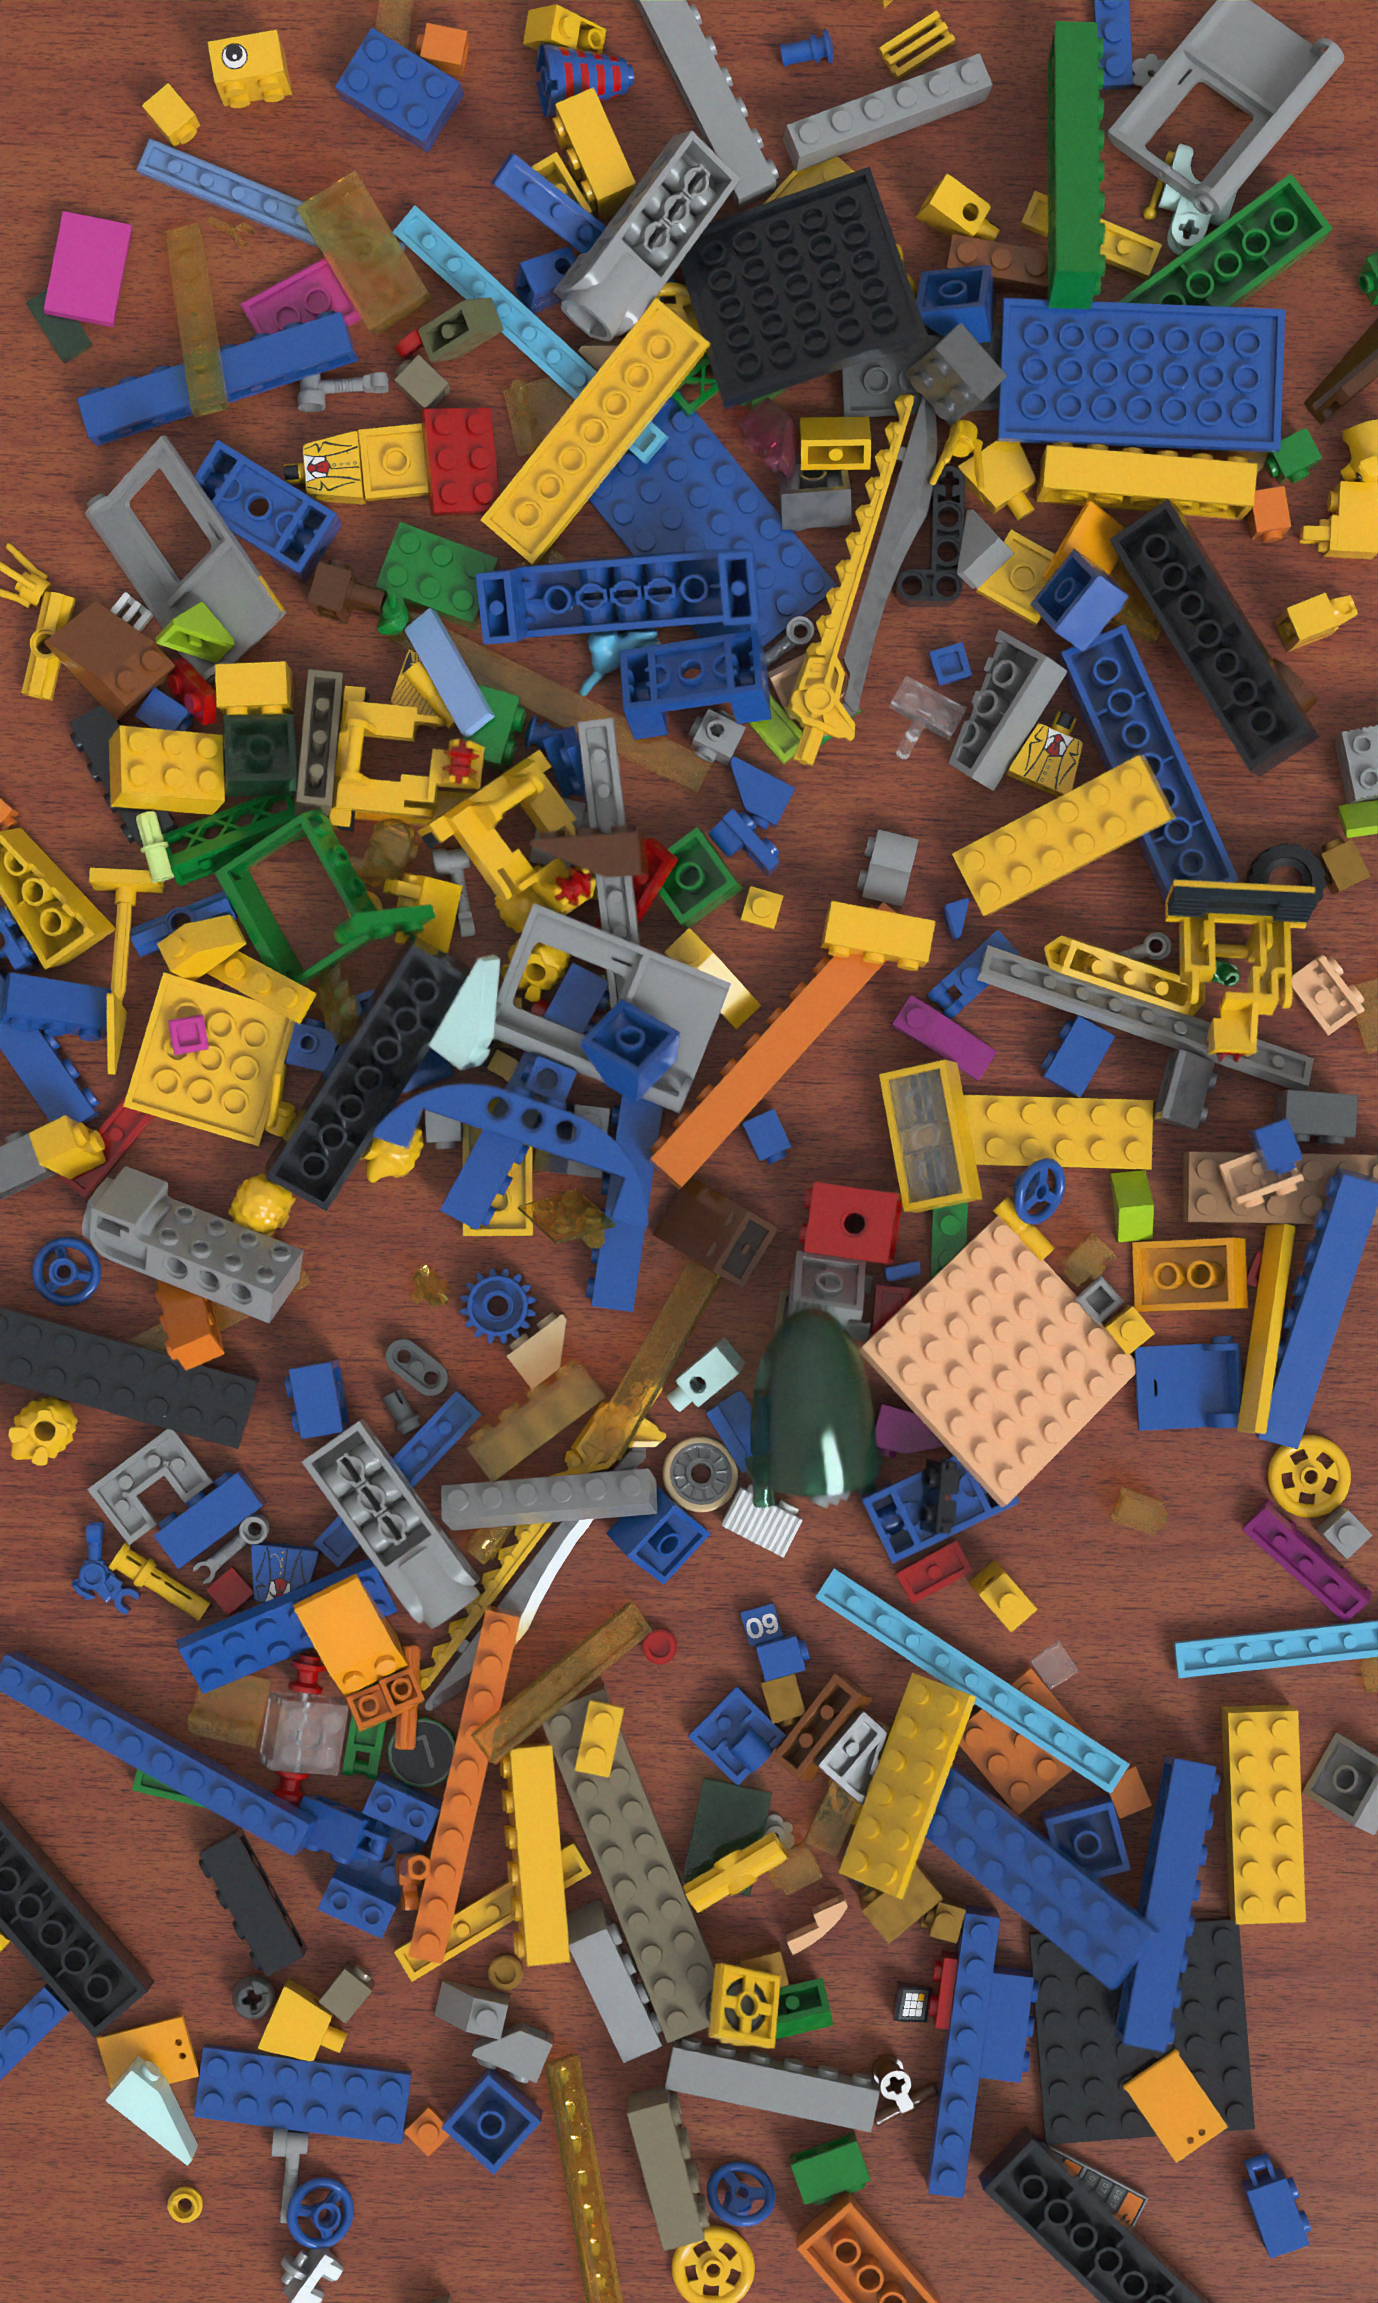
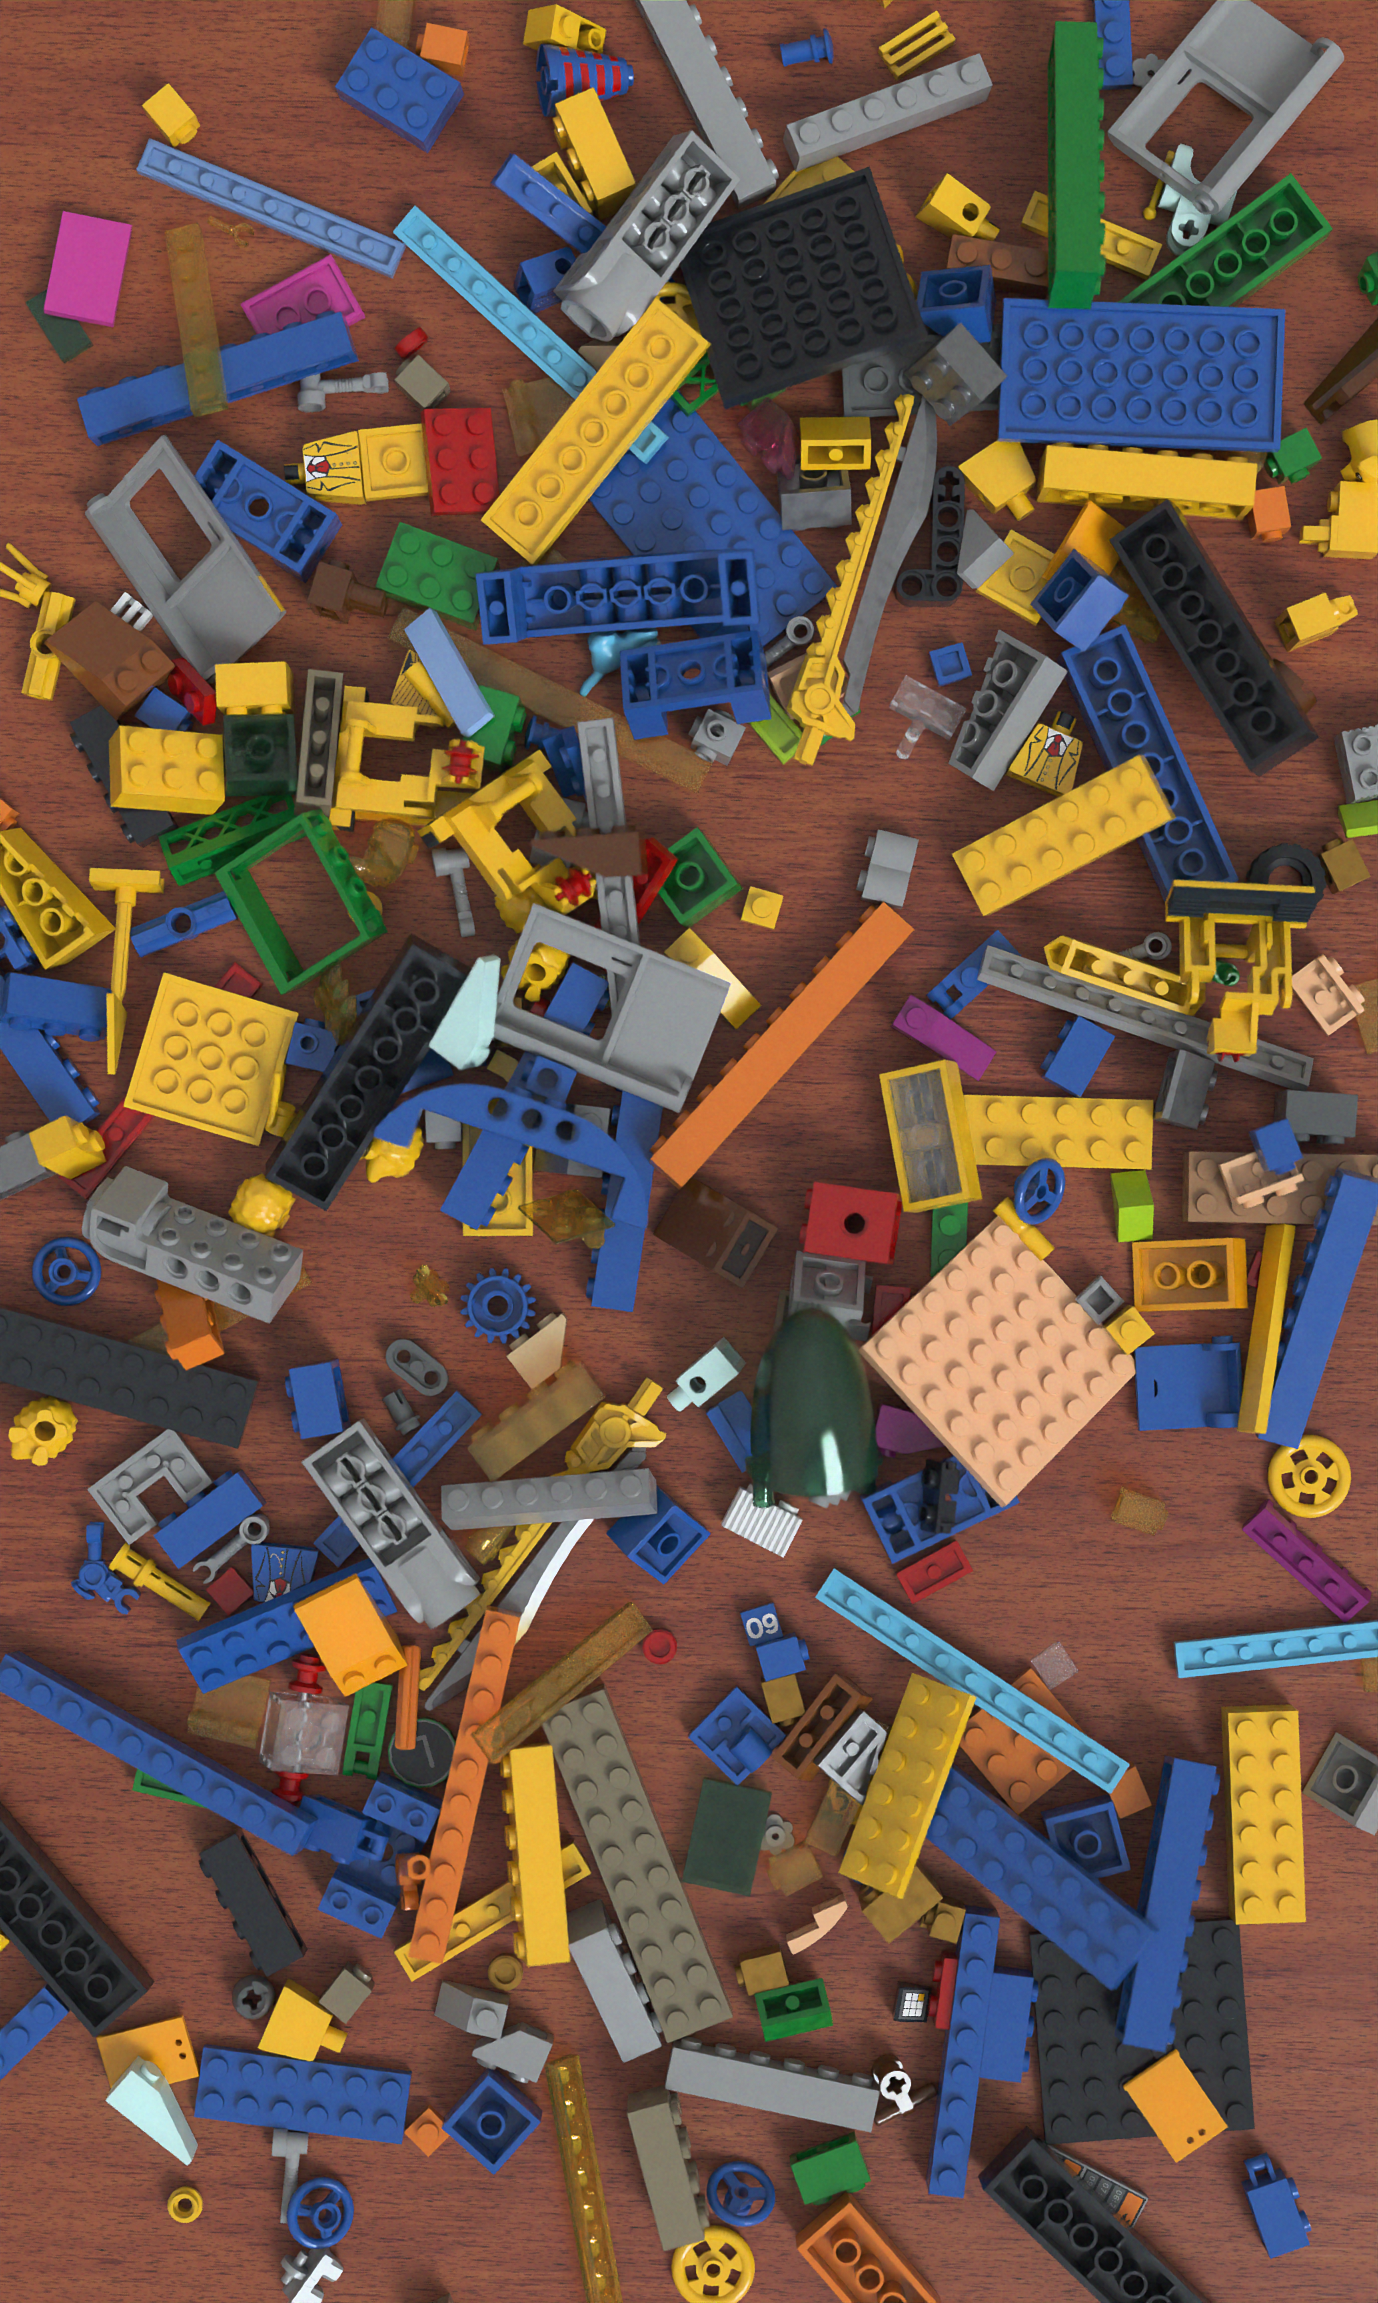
(154, 847): yellowish green axle -> none
(188, 1034): dark pink tile -> none
(197, 634): lime slope -> none
(201, 946): yellow slope -> none
(250, 69): yellow brick -> none
(264, 985): yellow plate -> none
(364, 253): clear yellow brick -> none
(384, 923): green plate -> none
(385, 1700): orange slope -> none
(393, 614): green piece -> none
(424, 890): yellow hinge -> none
(460, 329): olive brick -> none
(599, 1738): yellow plate -> none
(631, 1049): blue slope -> none
(654, 1360): clear yellow plate -> none
(680, 1483): flat silver wheel -> none
(735, 1872): yellow piece -> none
(738, 832): blue plate -> none
(742, 2003): yellow piece -> none
(760, 793): blue slope -> none
(767, 1137): blue brick -> none
(877, 935): yellow brick -> none
(902, 1271): blue tile -> none
(954, 917): blue slope -> none
(960, 443): yellow plant -> none
(1002, 1596): yellow torso -> none
(1087, 1260): clear yellow brick -> none
(1343, 1532): light grey brick -> none

